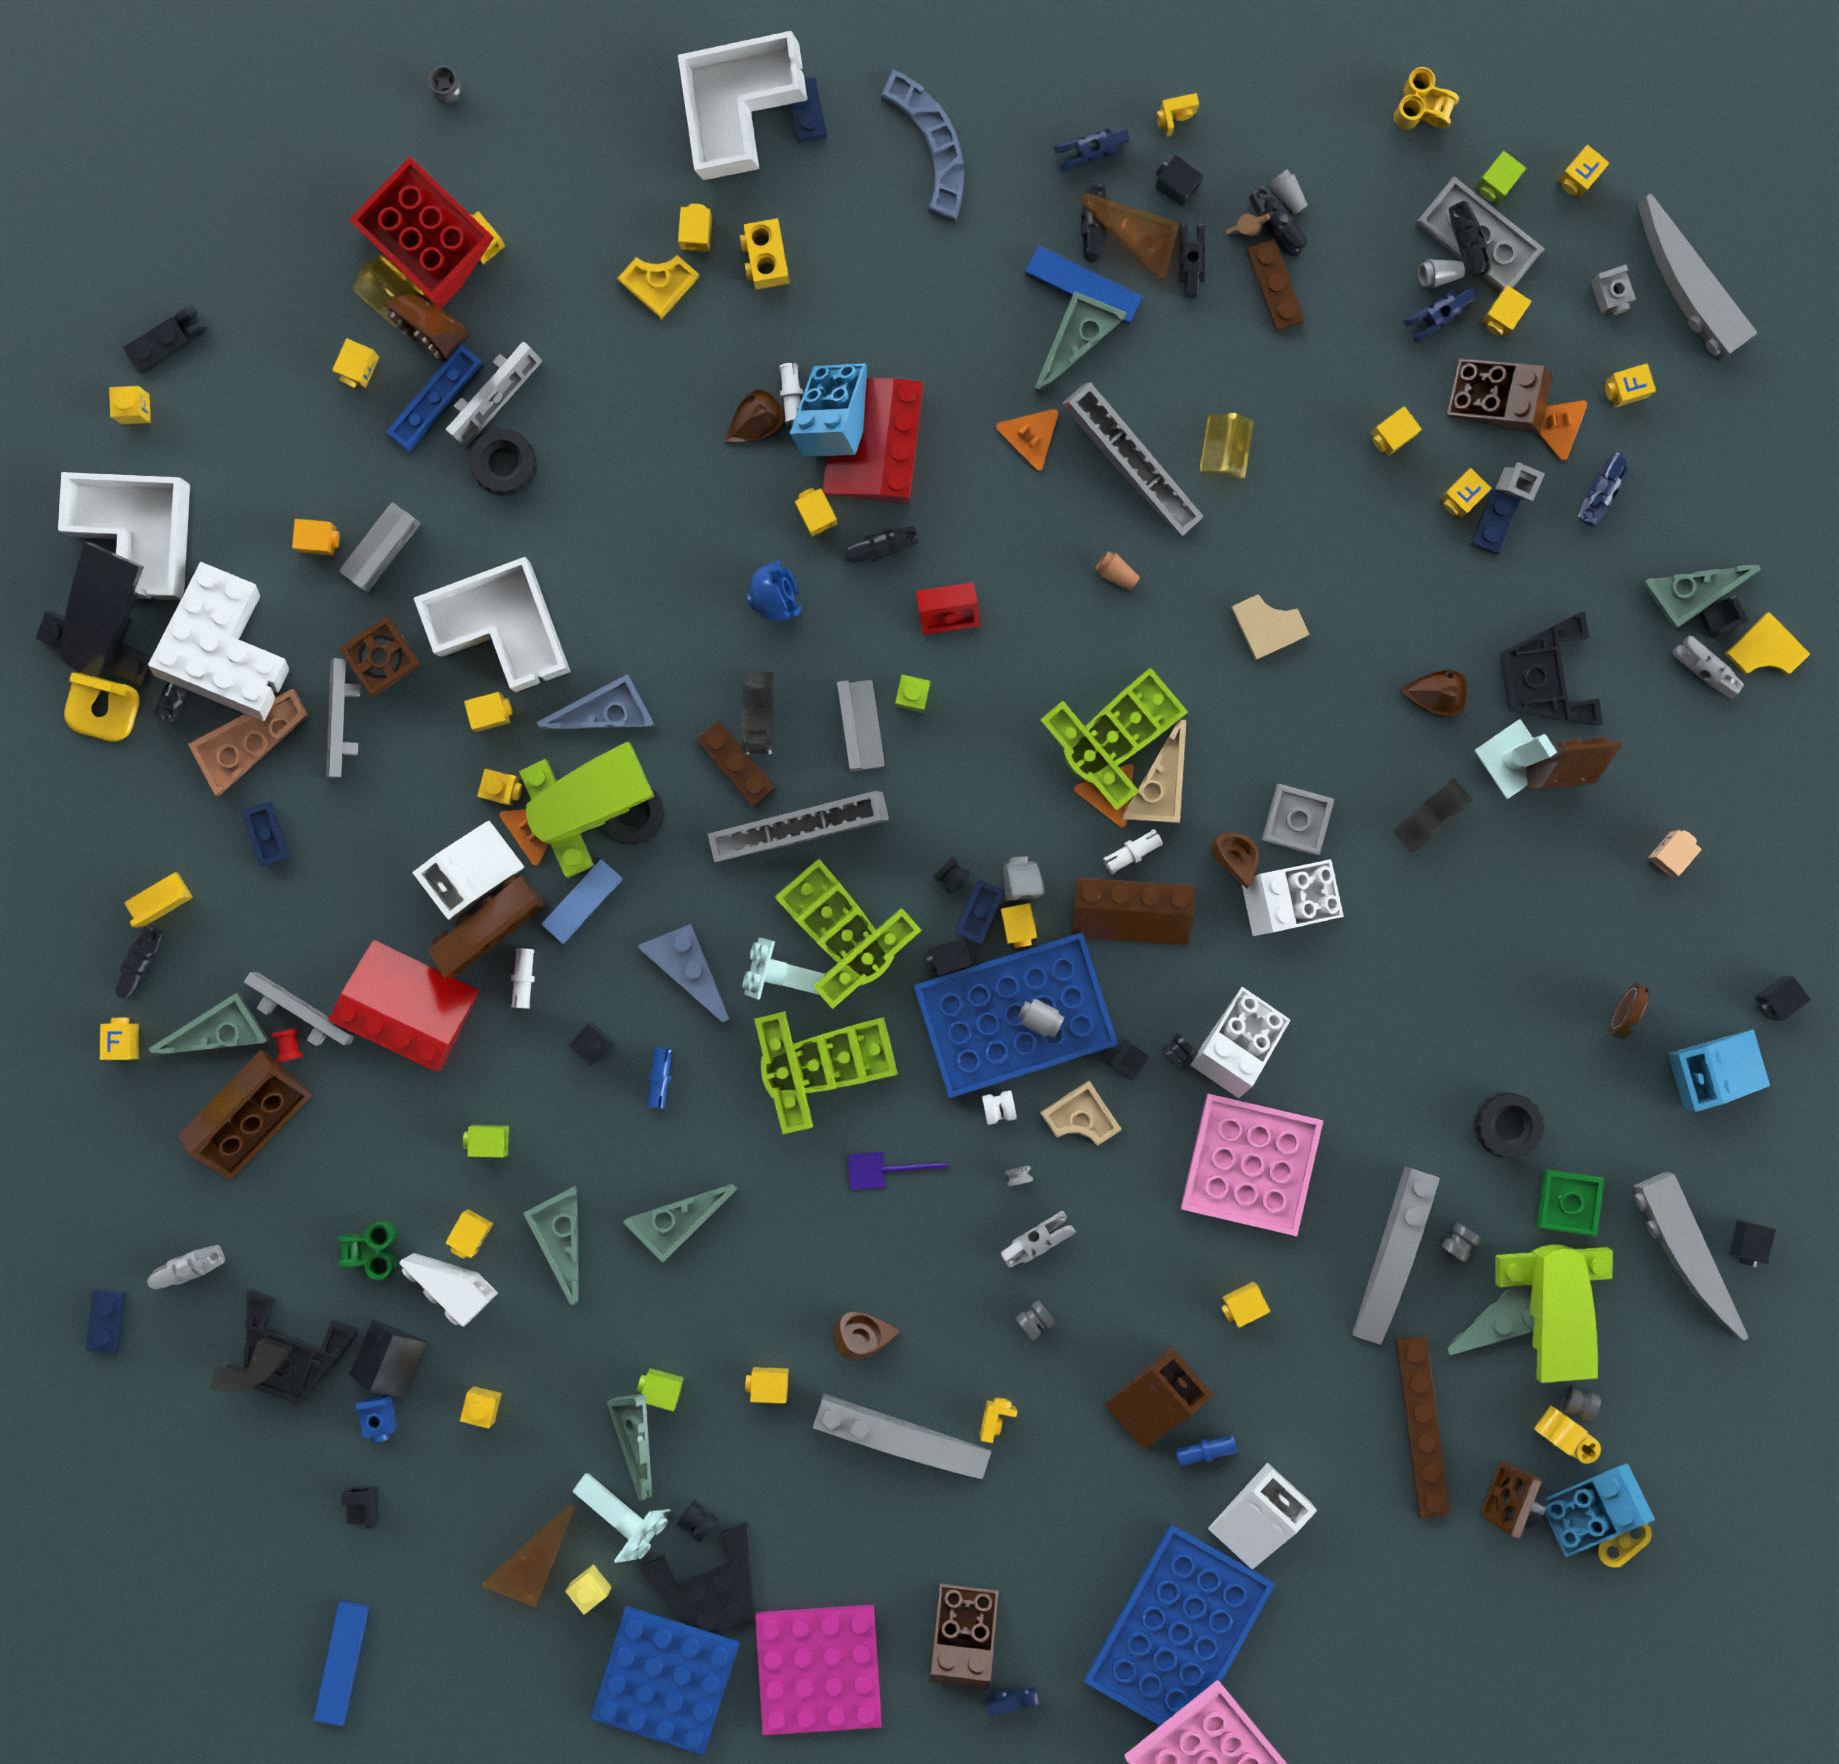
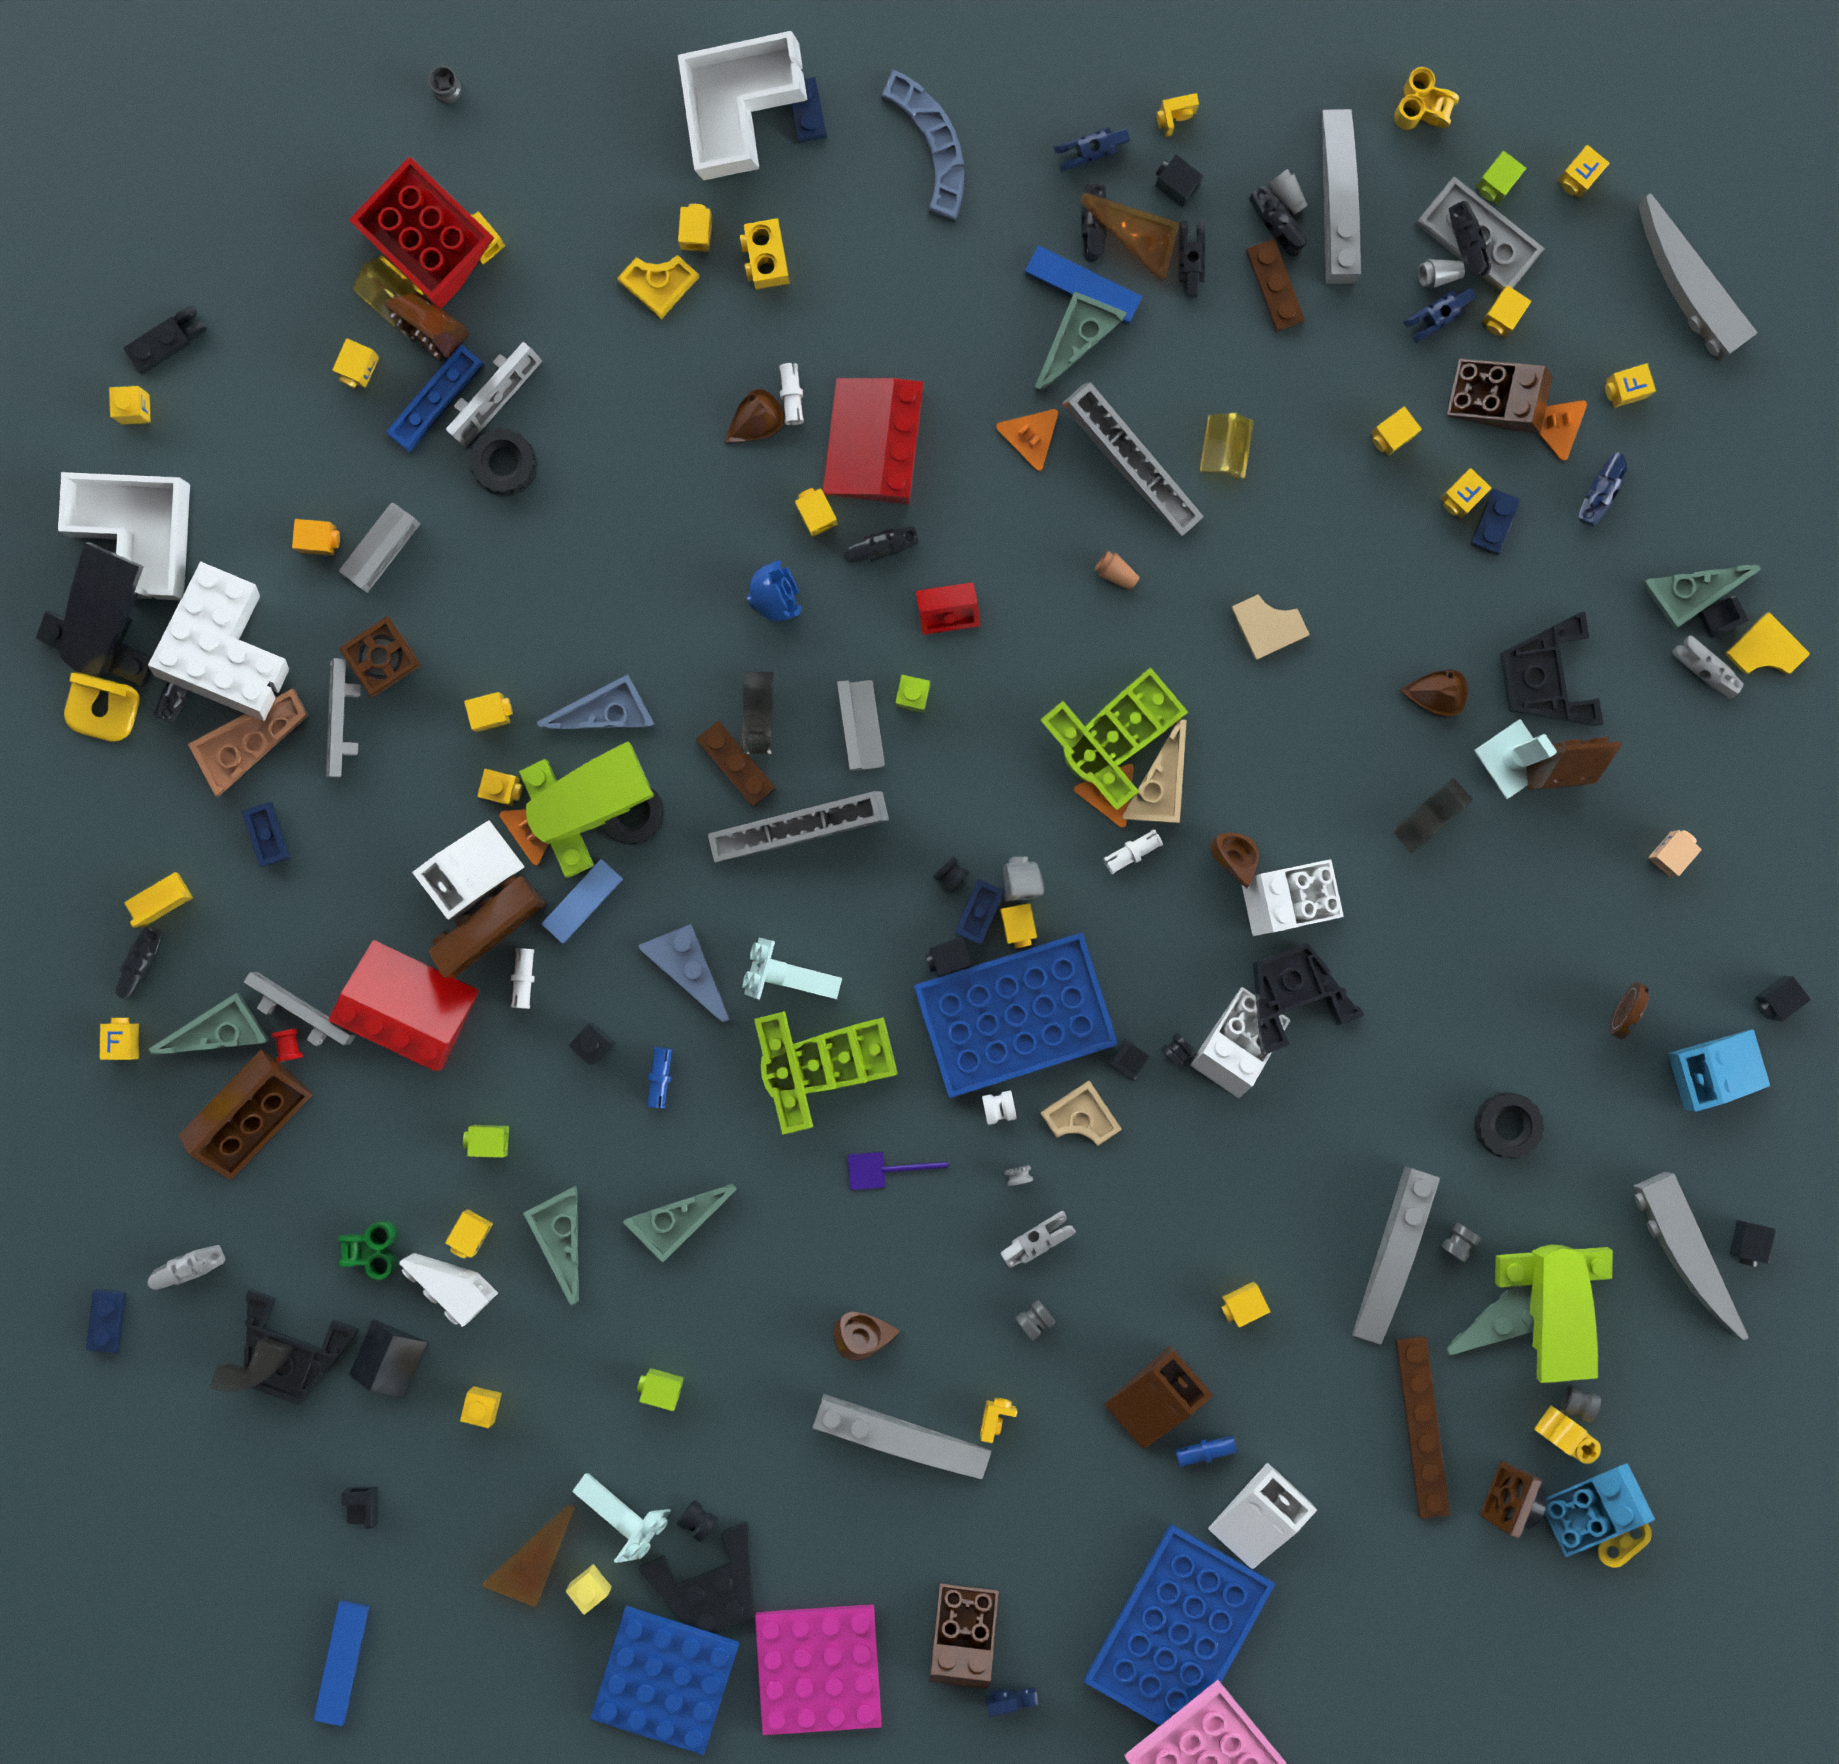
(381, 1408): blue brick -> none
(502, 607): white piece -> none
(631, 1425): sand green wing -> none
(767, 1385): yellow brick -> none
(831, 411): dark azure slope -> none
(843, 931): lime slope -> none
(1041, 1018): light grey brick -> none
(1133, 911): reddish brown slope -> none
(1249, 225): medium nougat piece -> none
(1251, 1164): bright pink plate -> none
(1290, 982): none -> black wing
(1297, 819): light grey plate -> none
(1340, 198): none -> light grey slope
(1520, 481): light grey brick -> none
(1570, 1202): green plate -> none
(1604, 292): light grey brick -> none

